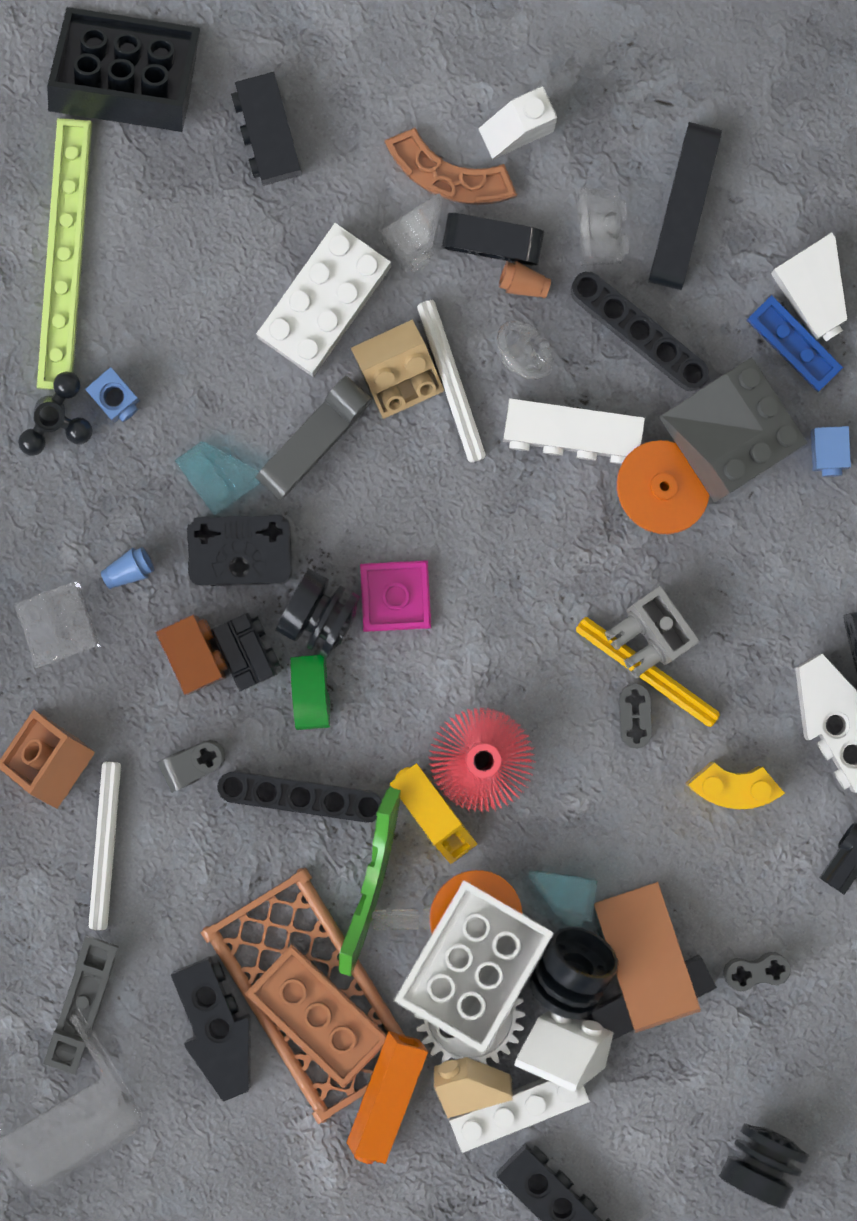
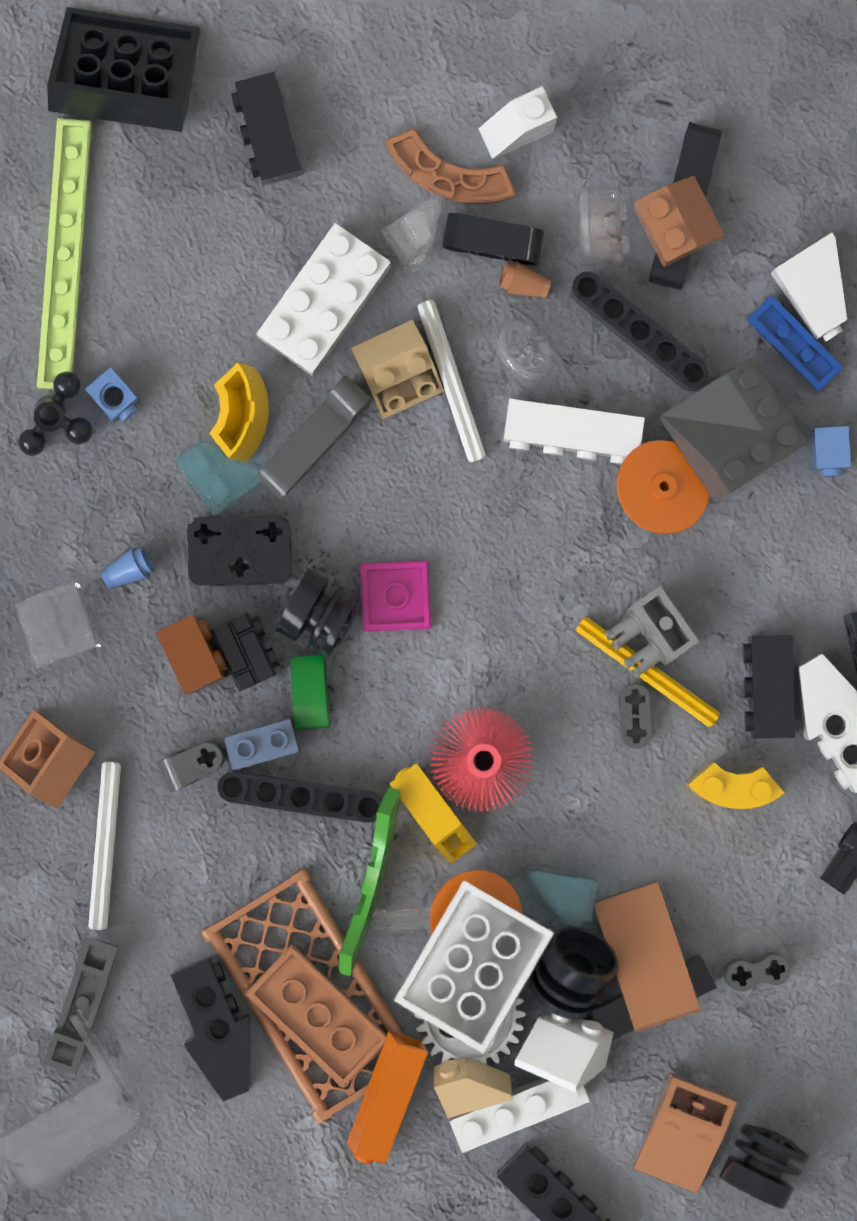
(242, 412): none -> yellow brick
(262, 744): none -> sand blue brick
(678, 220): none -> nougat slope
(685, 1132): none -> nougat slope
(769, 686): none -> black brick

